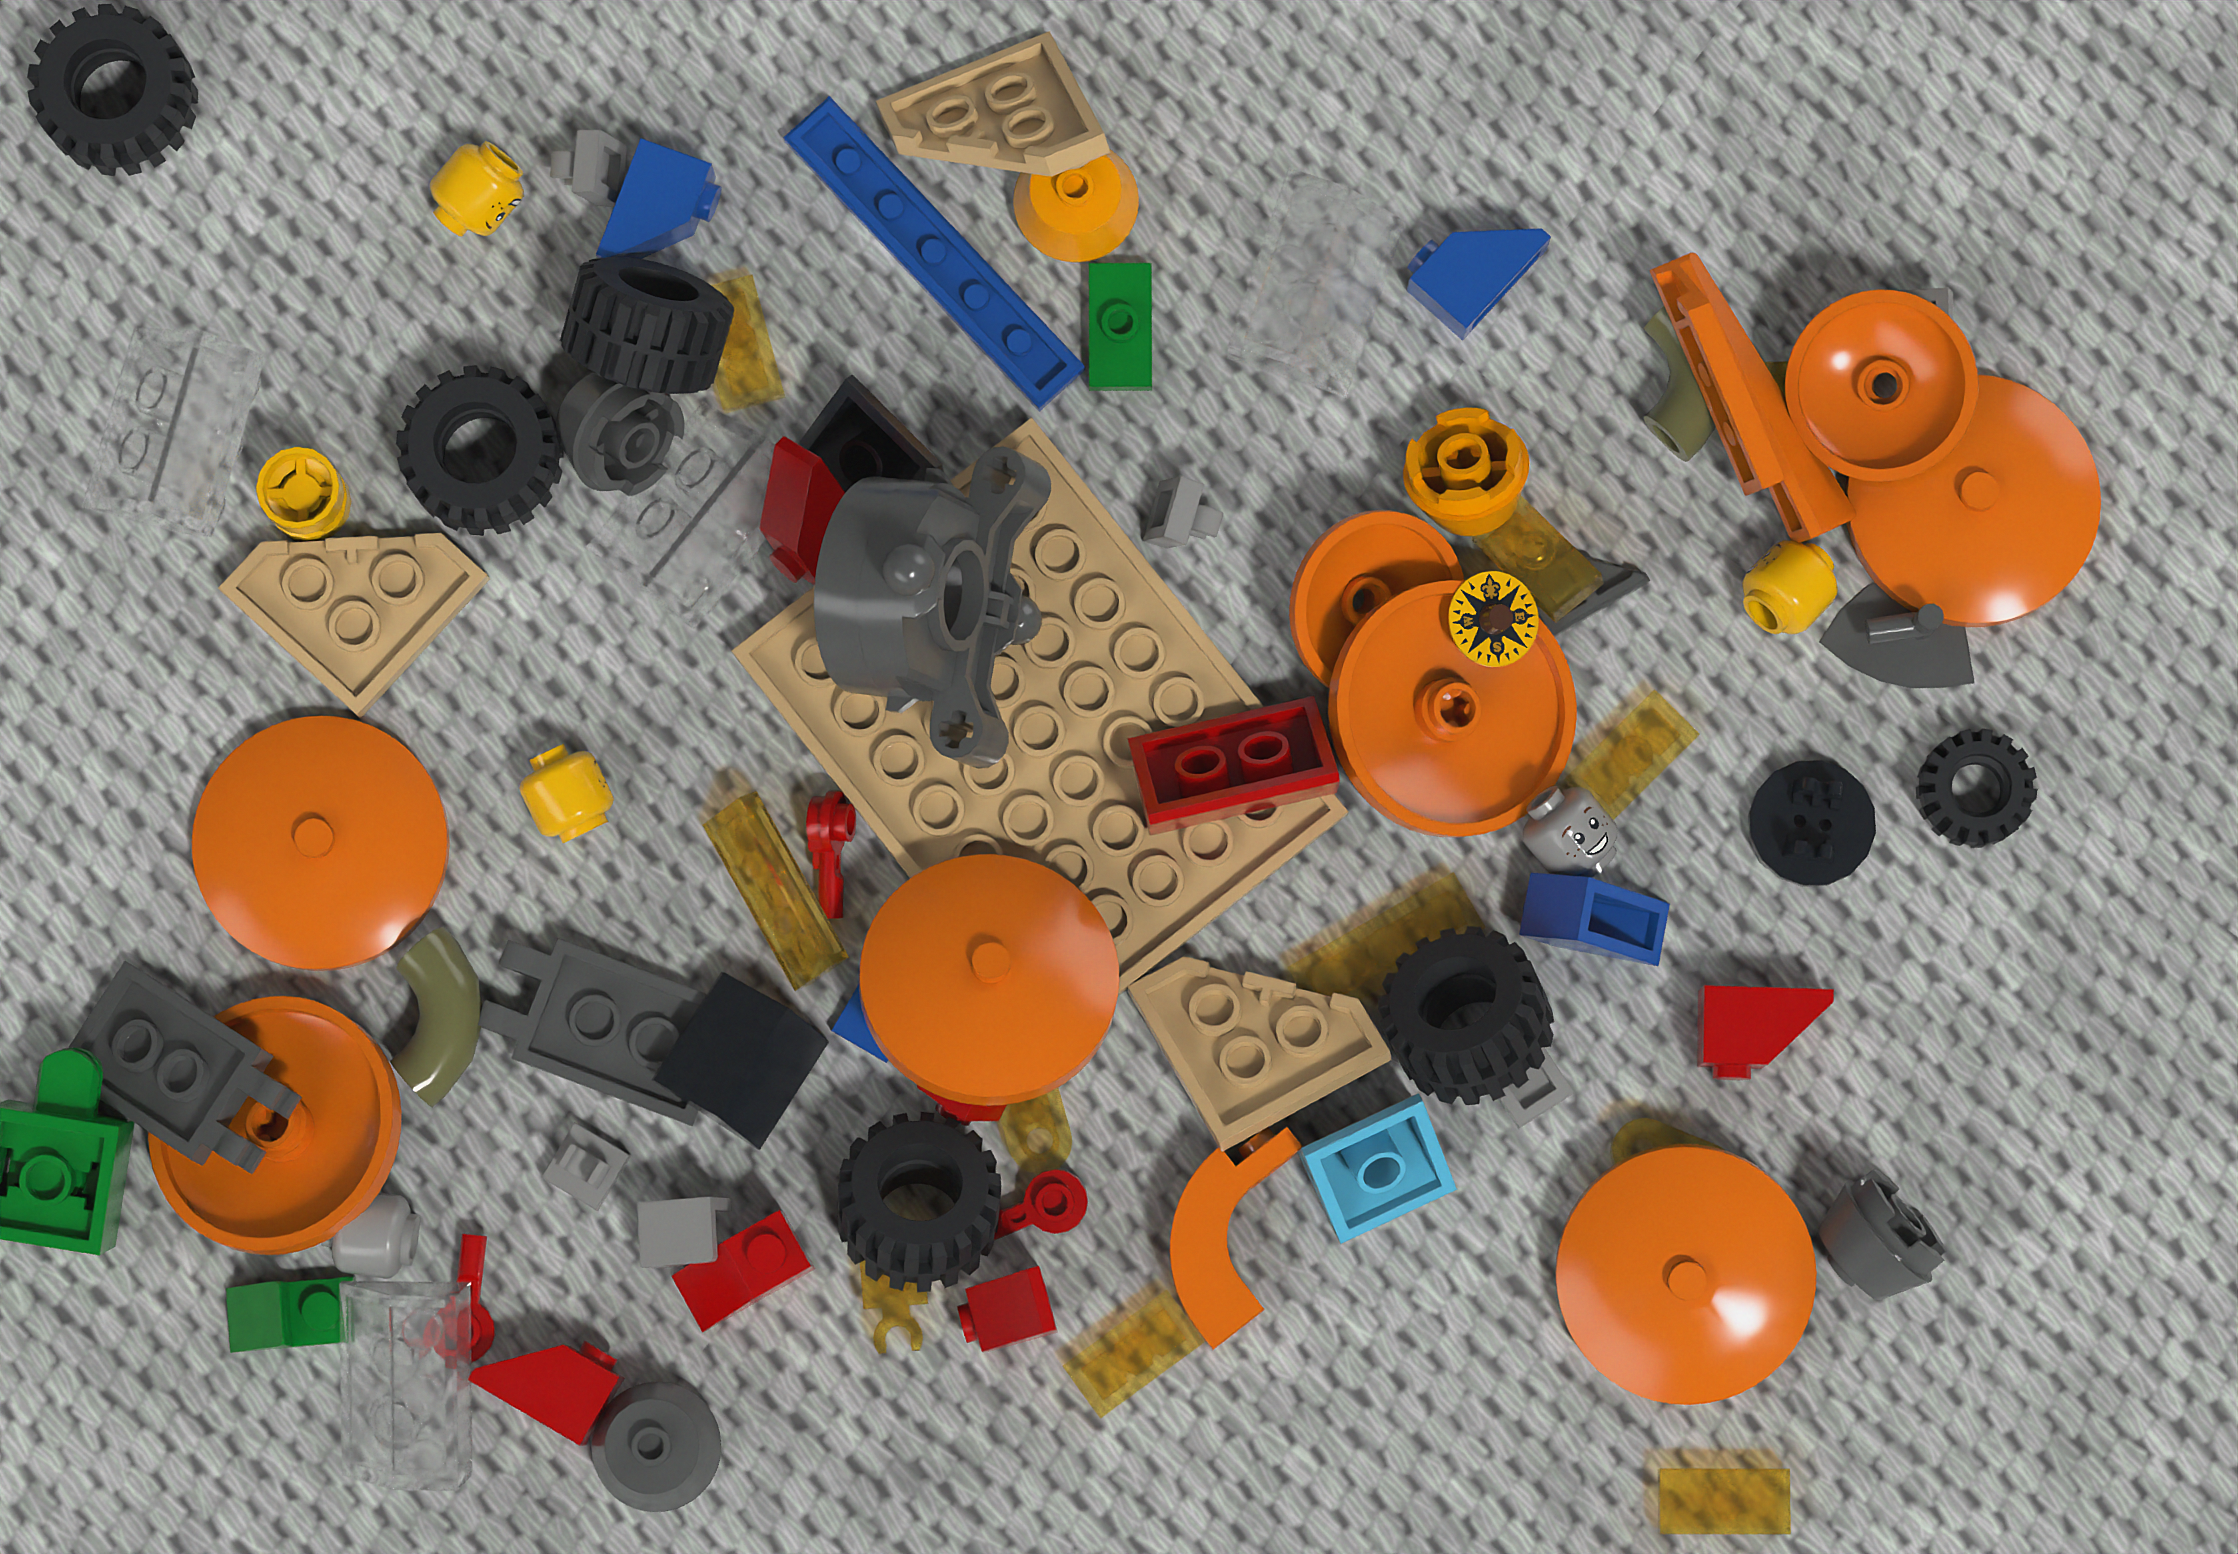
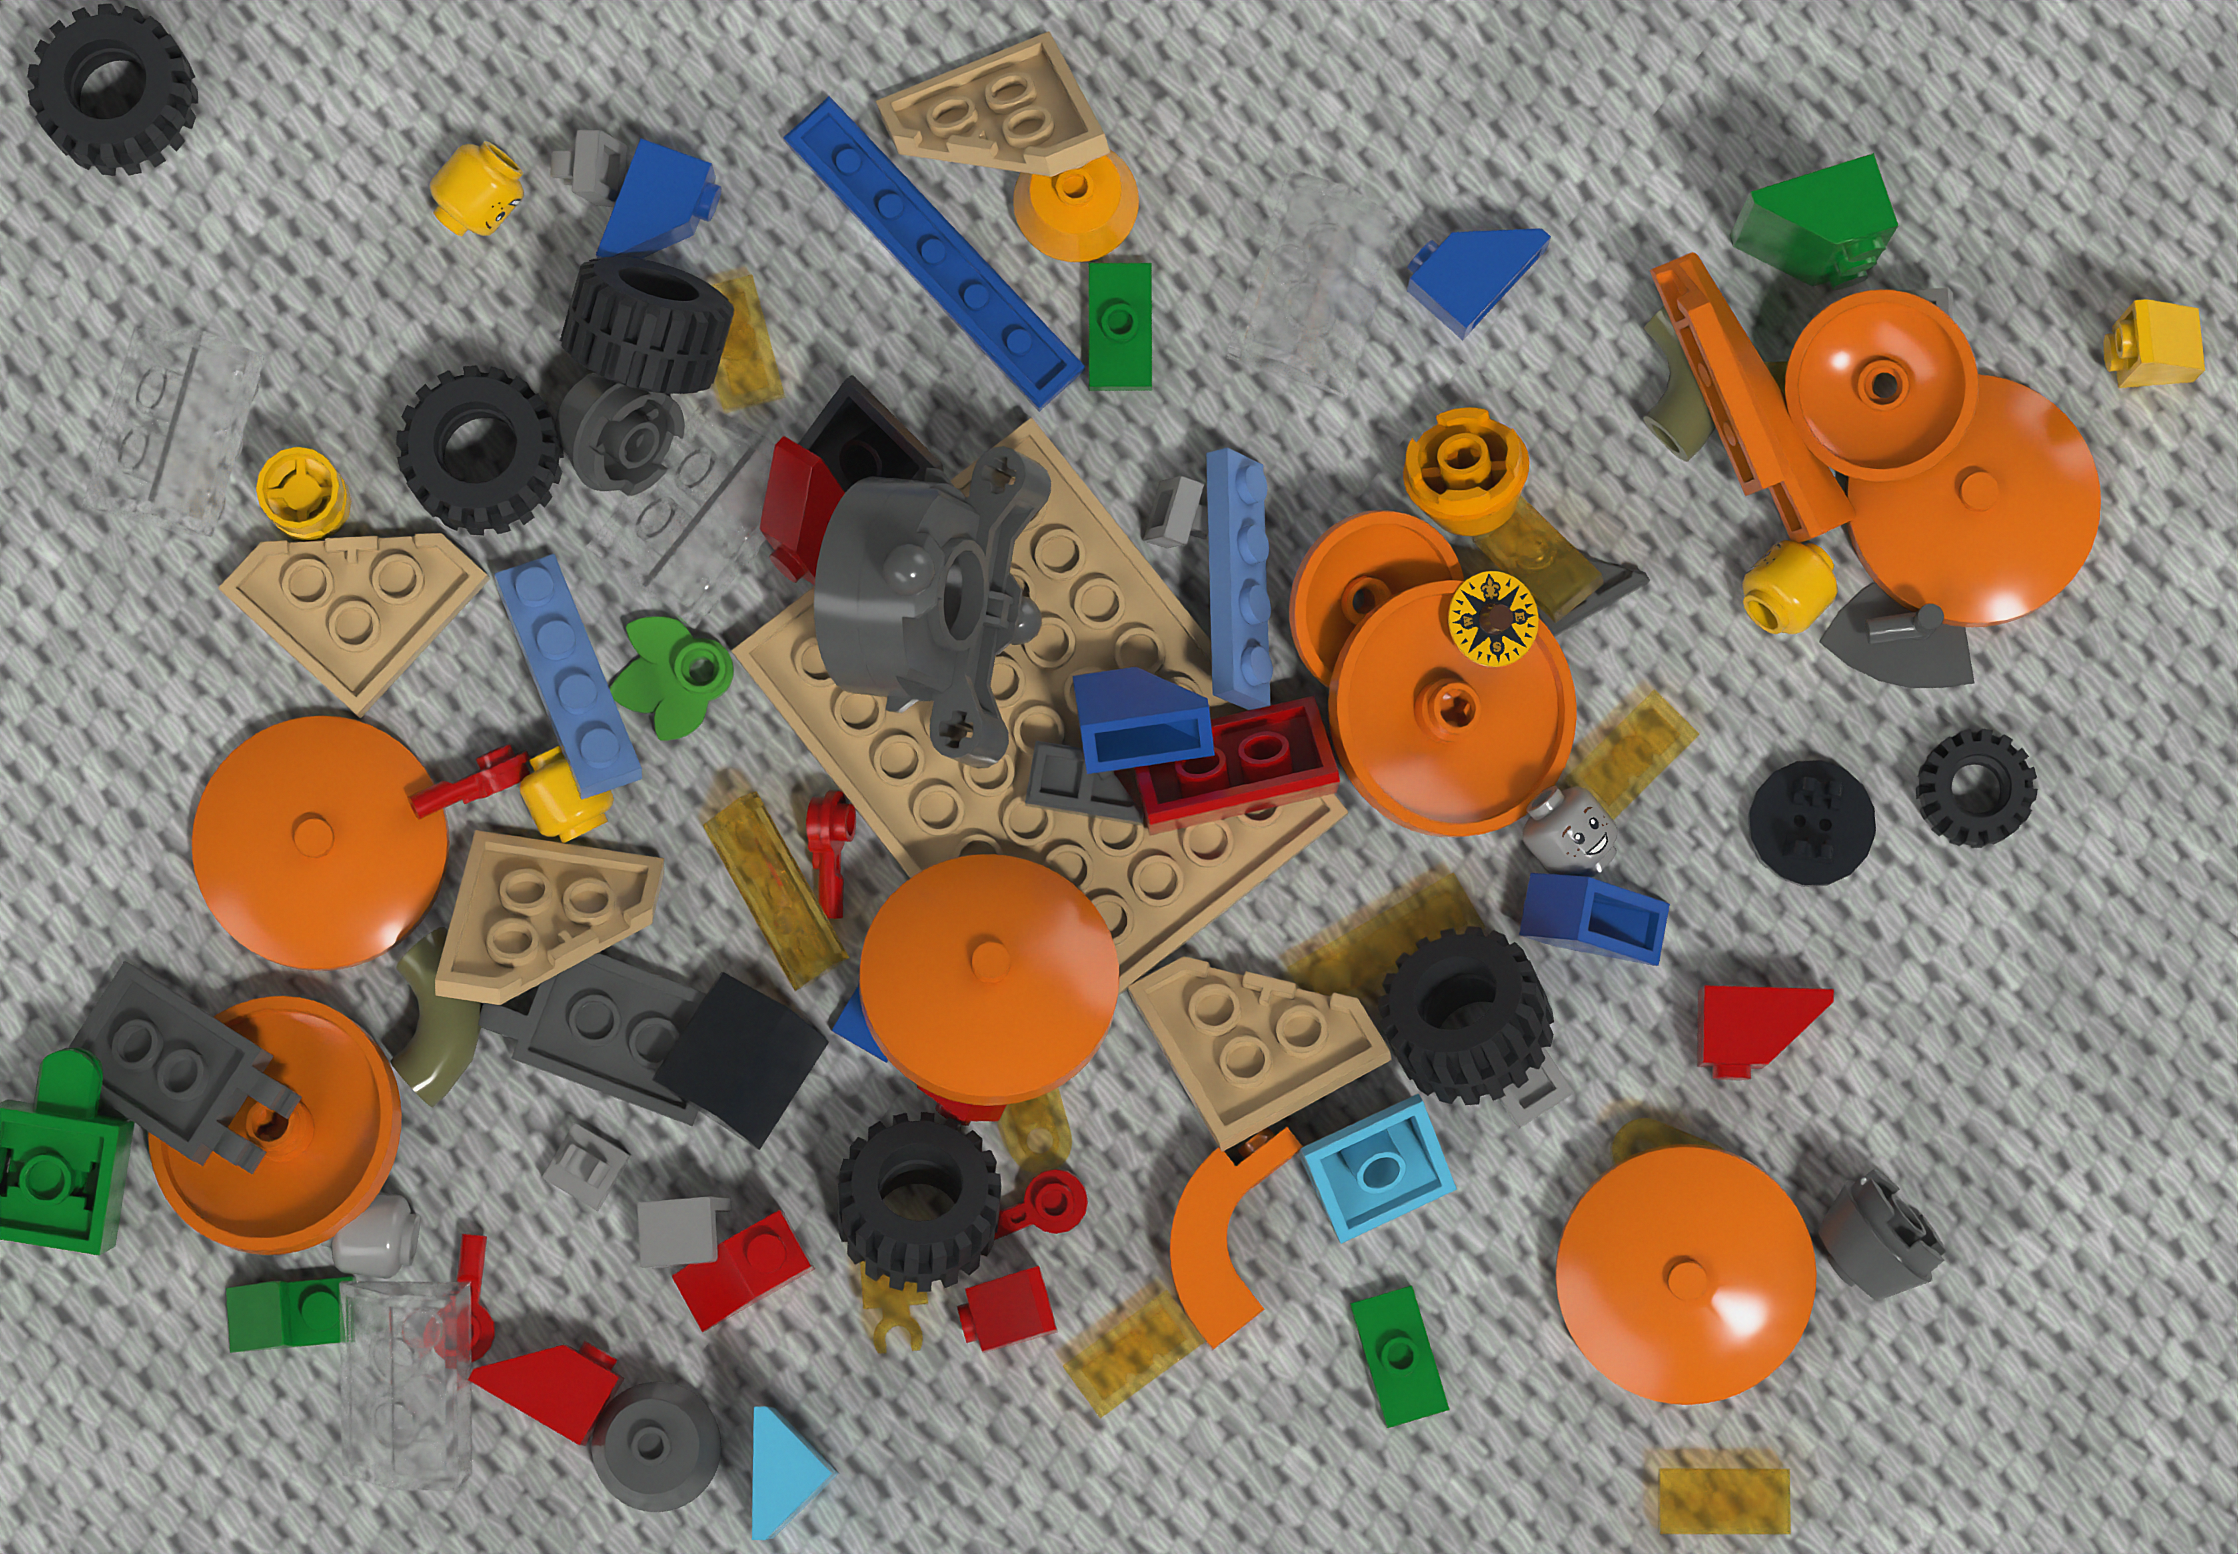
(497, 772): none -> red plate
(537, 911): none -> tan plate
(568, 676): none -> medium blue plate
(662, 677): none -> bright green plate
(785, 1473): none -> medium azure slope
(1062, 785): none -> dark grey tile
(1139, 720): none -> blue slope
(1238, 579): none -> medium blue plate
(1399, 1356): none -> green plate
(1820, 224): none -> green slope
(2155, 345): none -> yellow slope

